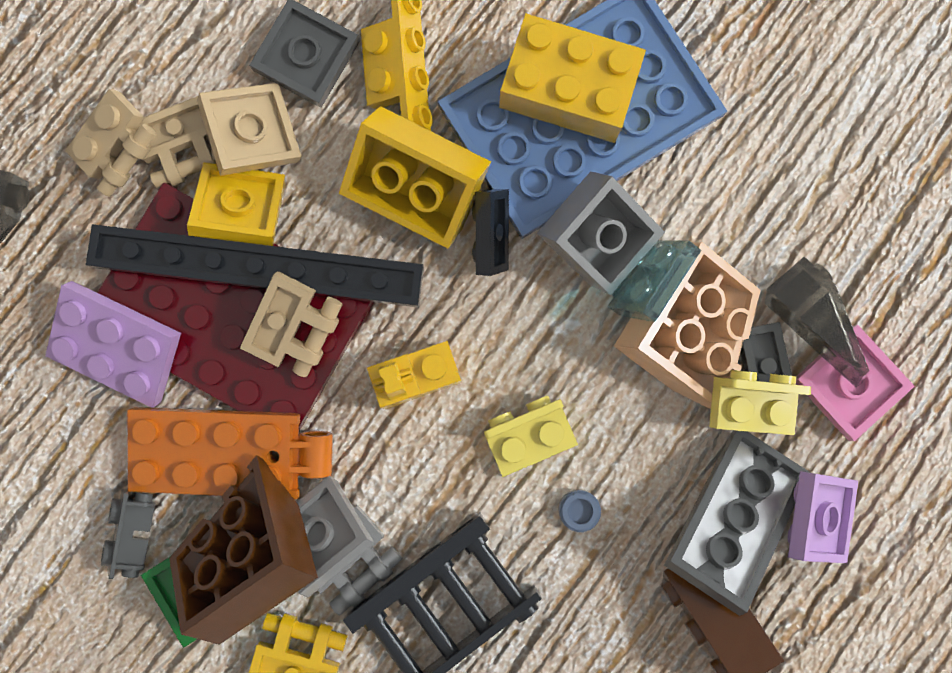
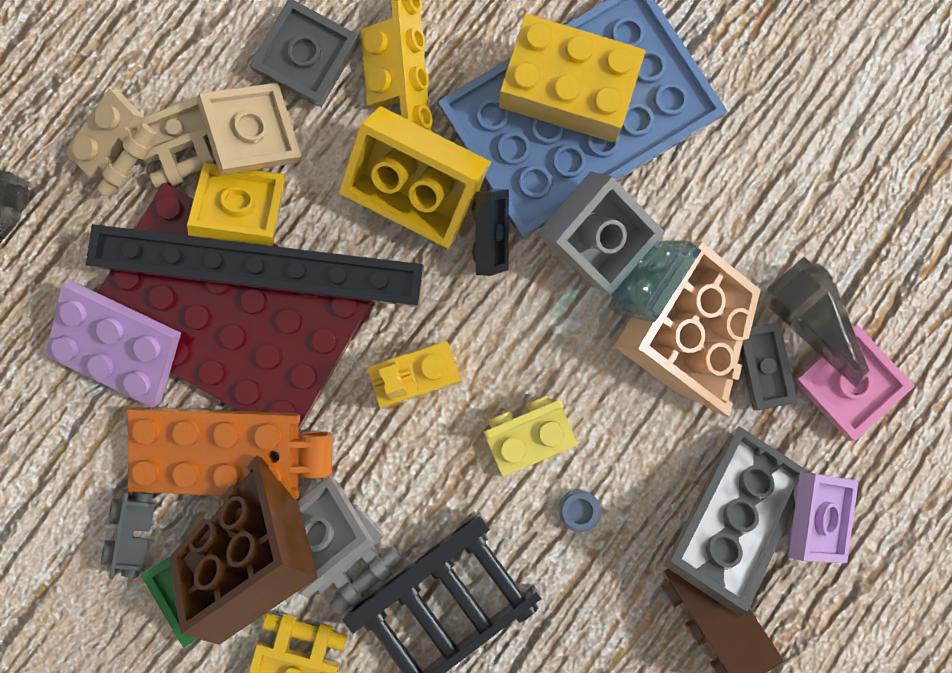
(278, 319): tan plate -> none
(756, 405): light yellow bracket -> none

